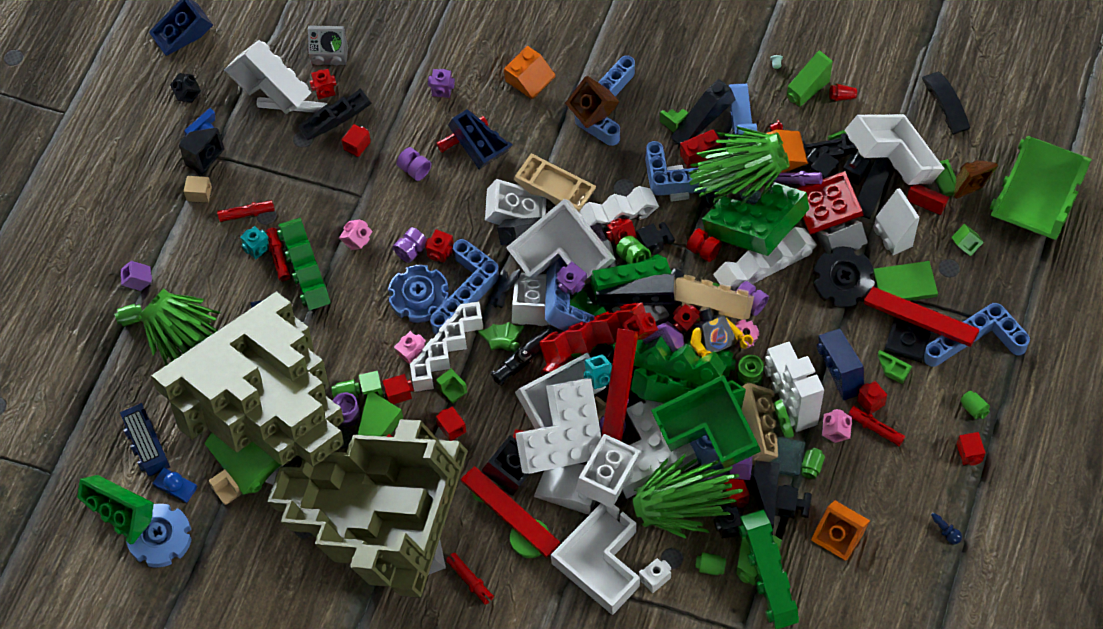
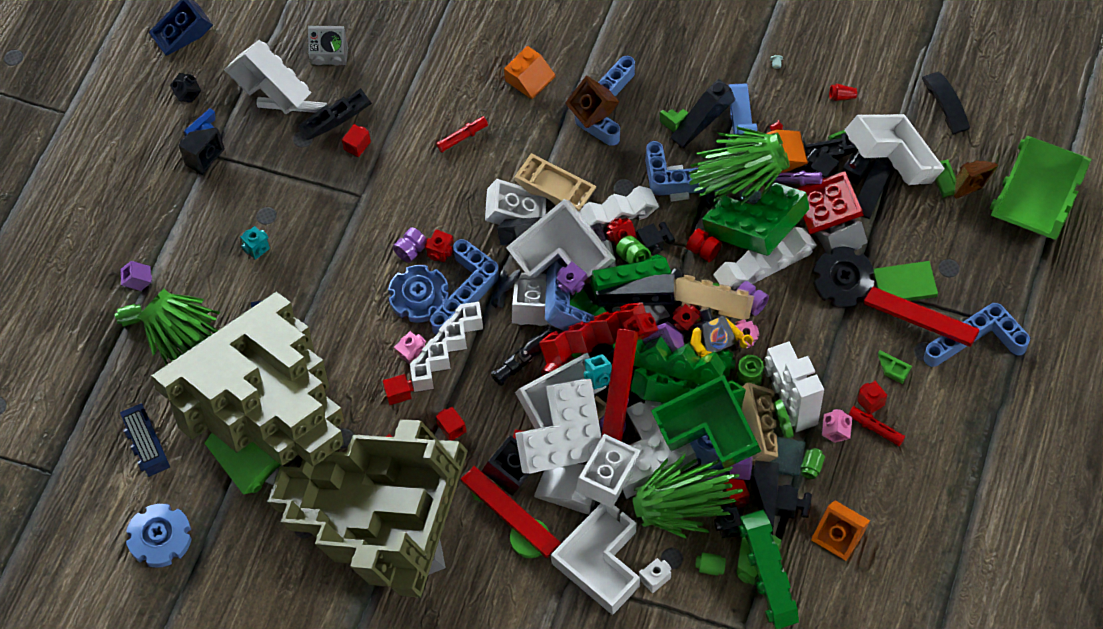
(116, 505): green wedge -> none
(175, 485): blue tile -> none
(197, 189): tan panel -> none
(225, 487): tan panel -> none
(247, 210): red pin -> none
(276, 248): red pin -> none
(304, 264): green brick -> none
(323, 83): red brick -> none
(347, 386): bright green brick -> none
(349, 408): medium lavender wheel -> none
(355, 234): bright pink brick -> none
(370, 383): panel -> none
(379, 417): bright green slope -> none
(413, 163): medium lavender wheel -> none
(441, 83): medium lavender brick -> none
(451, 386): bright green panel -> none
(475, 585): red pin -> none
(478, 139): dark blue wedge -> none
(502, 336): bright green arm -> none
(697, 144): red brick -> none
(810, 79): bright green slope -> none
(842, 363): dark blue wedge -> none
(897, 223): white slope -> none
(907, 340): black tile -> none
(927, 198): red panel -> none
(952, 535): dark blue bar -> none
(967, 239): bright green panel -> none
(971, 448): red brick -> none
(975, 405): bright green brick -> none

